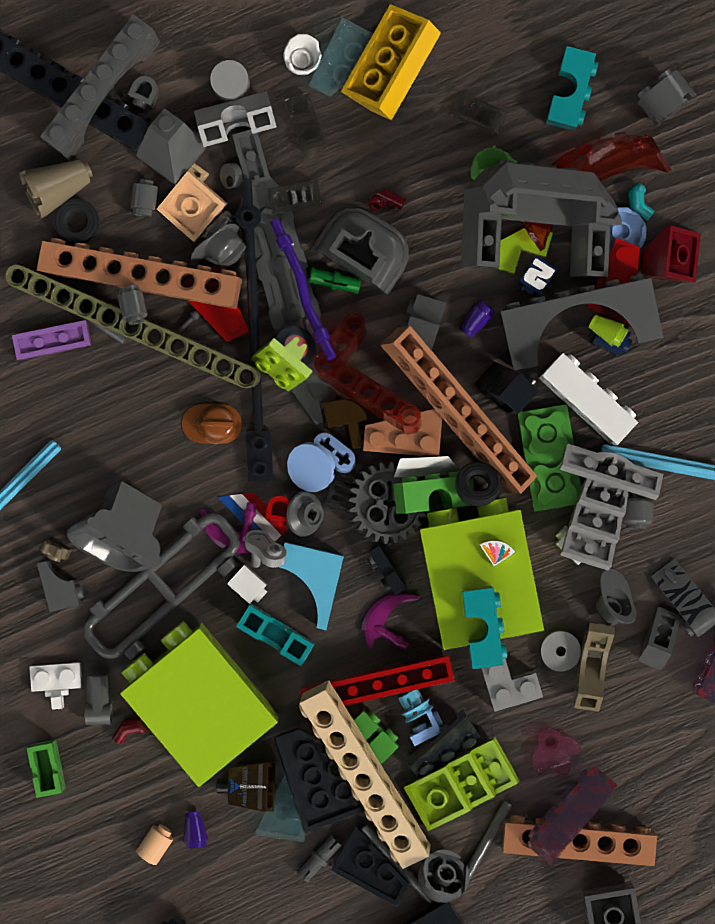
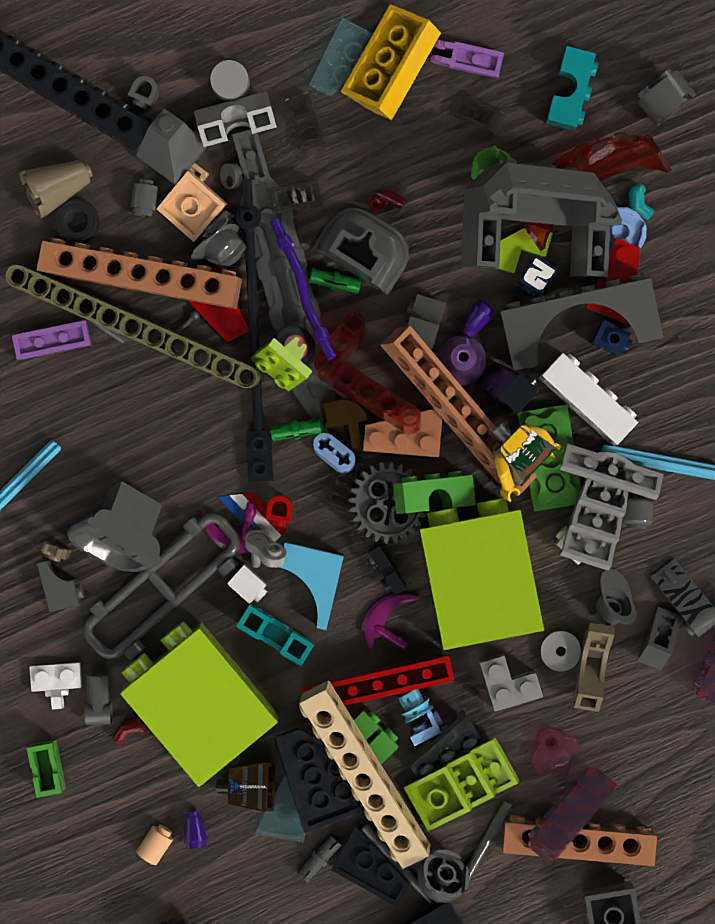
(129, 47): dark grey arch -> none
(132, 304): dark grey brick -> none
(211, 423): dark orange piece -> none
(296, 429): none -> green pin
(302, 54): white hair -> none
(304, 514): dark grey piece -> none
(311, 467): light blue tile -> none
(425, 466): white sticker -> none
(467, 371): none -> medium lavender cone
(470, 58): none -> medium lavender hinge
(473, 497): black tyre -> none
(489, 649): teal arch -> none
(496, 551): tile -> none
(520, 454): none -> torso
(608, 330): lime cone -> none
(672, 255): dark red slope -> none

